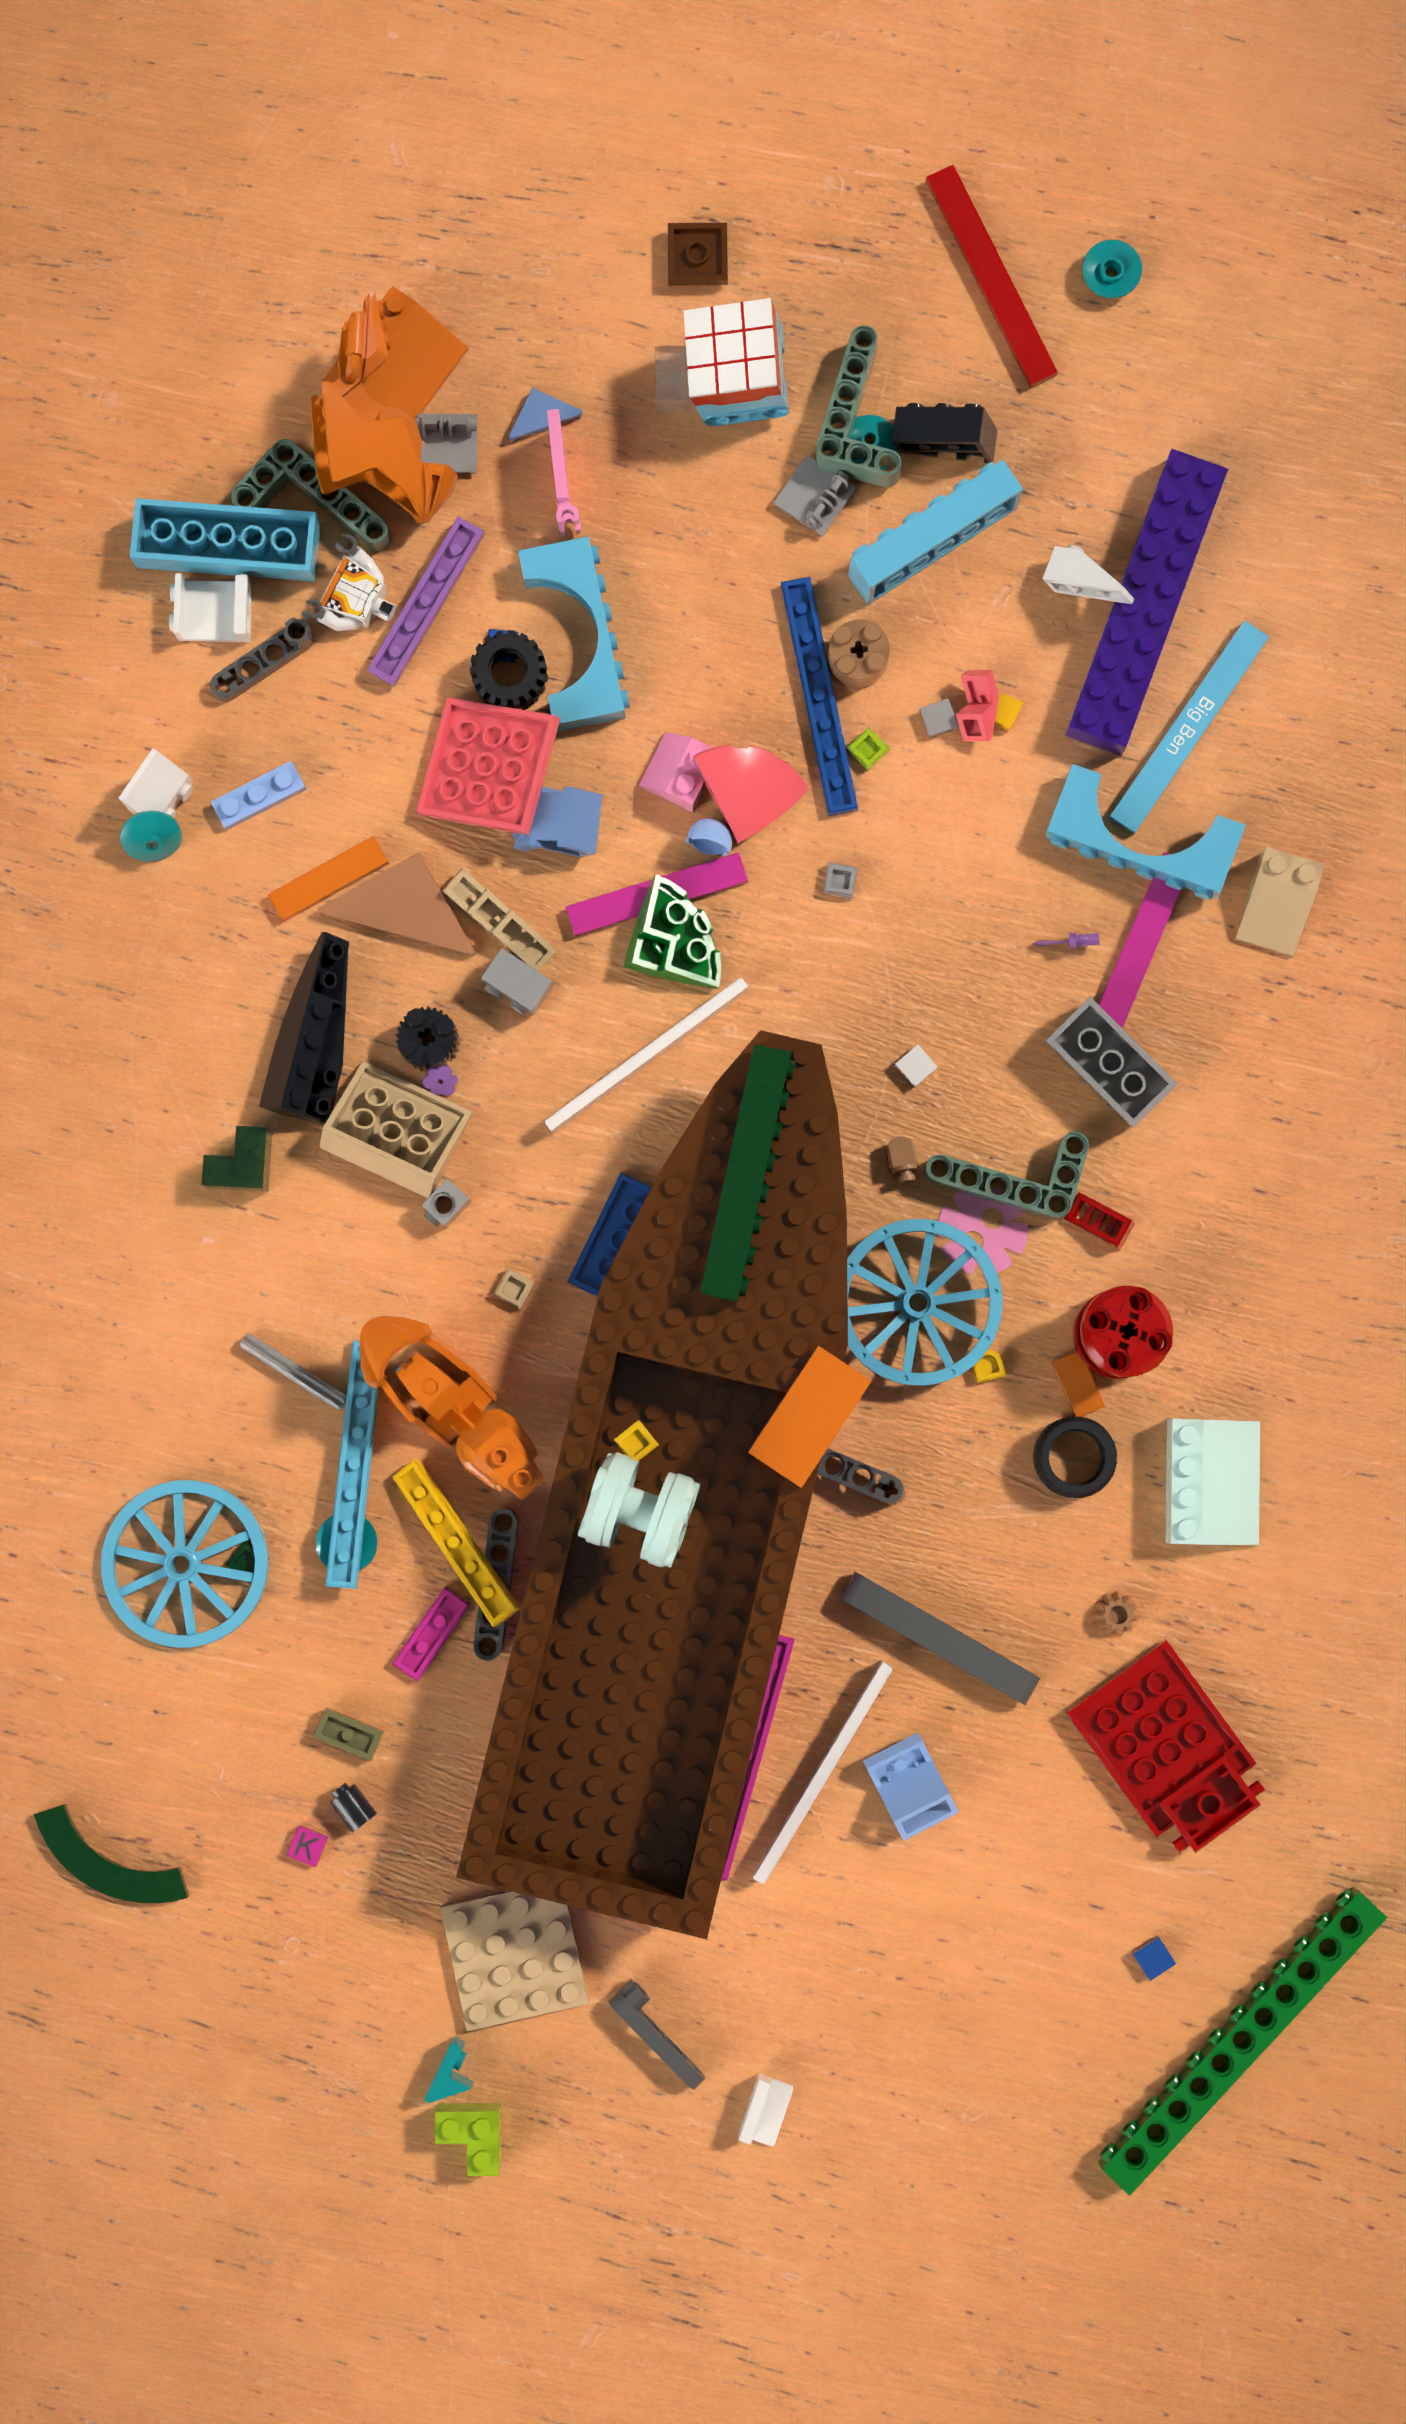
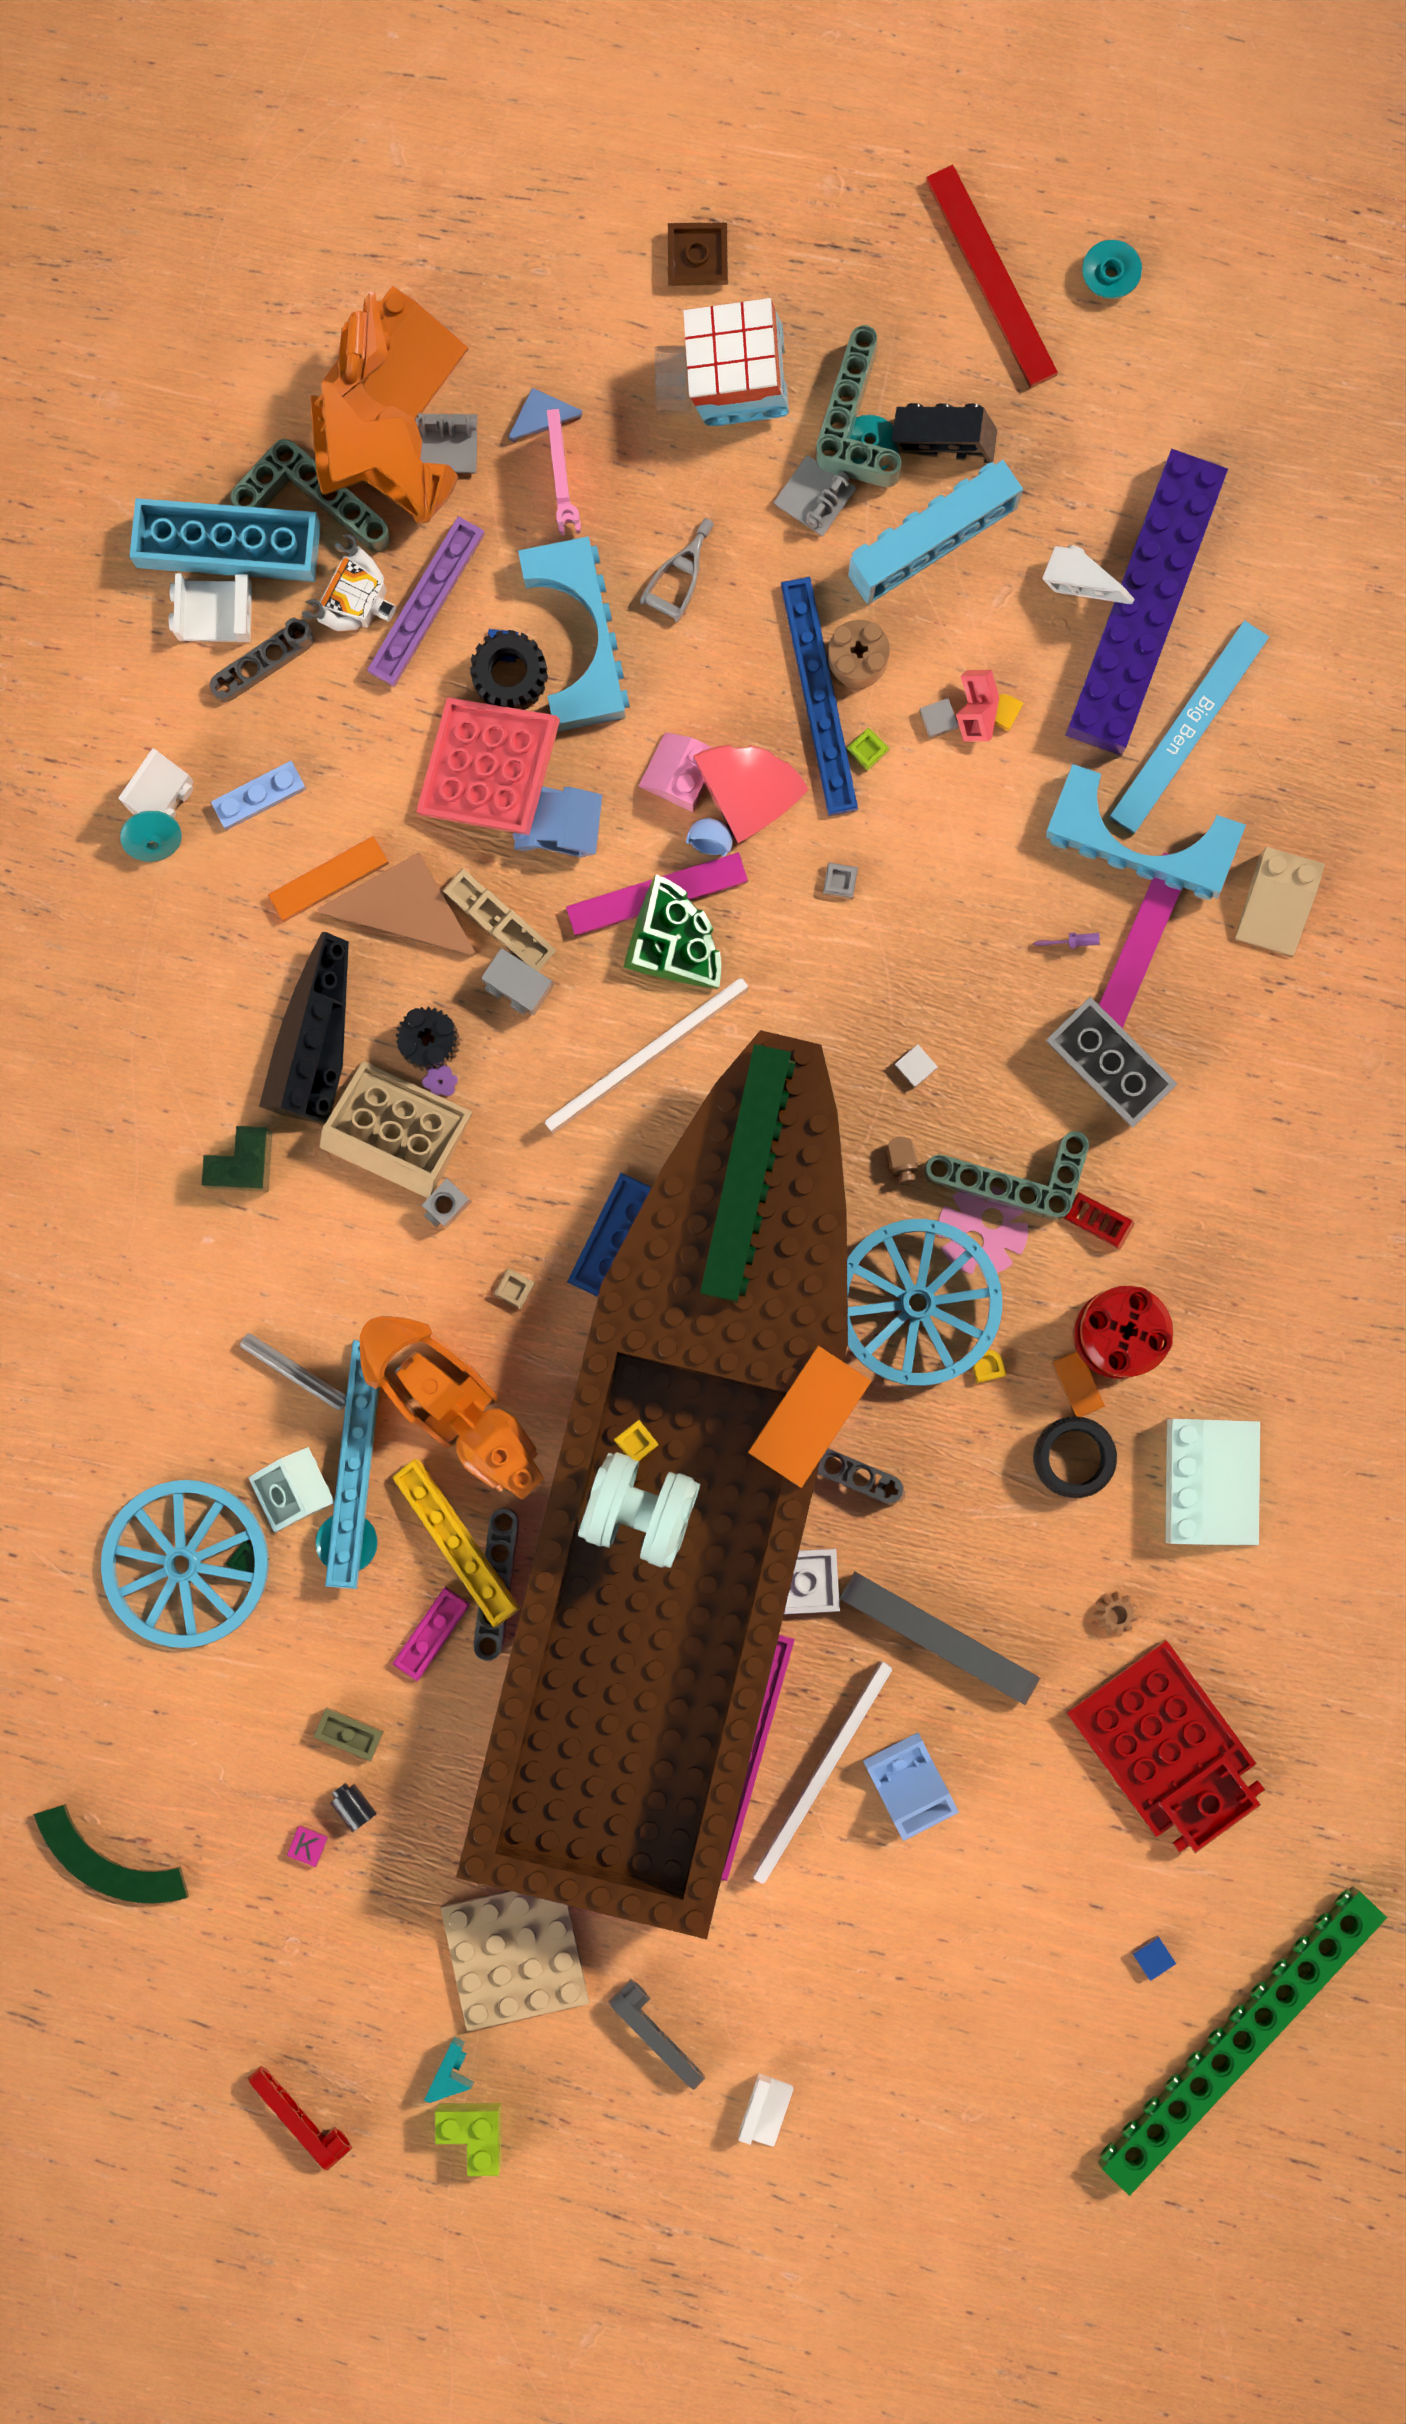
(291, 1489): none -> light aqua slope
(323, 2148): none -> red beam
(684, 564): none -> light grey piece
(814, 1583): none -> white plate

